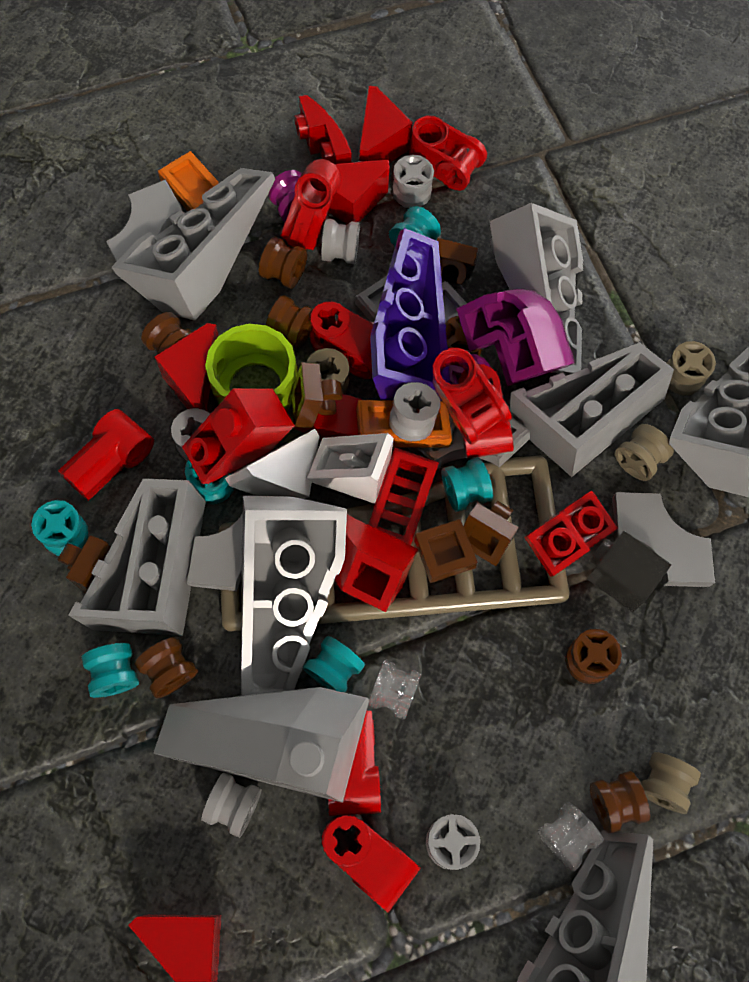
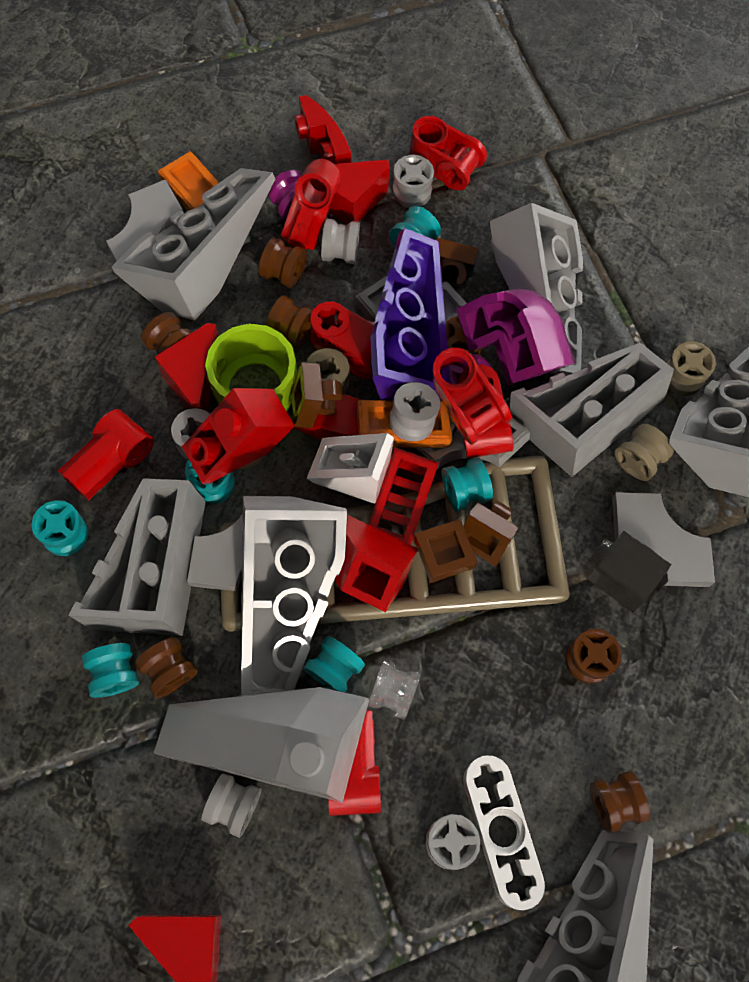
(83, 561): reddish brown tile -> none
(280, 471): white slope -> none
(375, 865): red piece -> none
(385, 129): red slope -> none
(503, 874): none -> white beam
(570, 533): red slope -> none
(570, 836): clear wheel -> none
(670, 782): dark tan wheel -> none

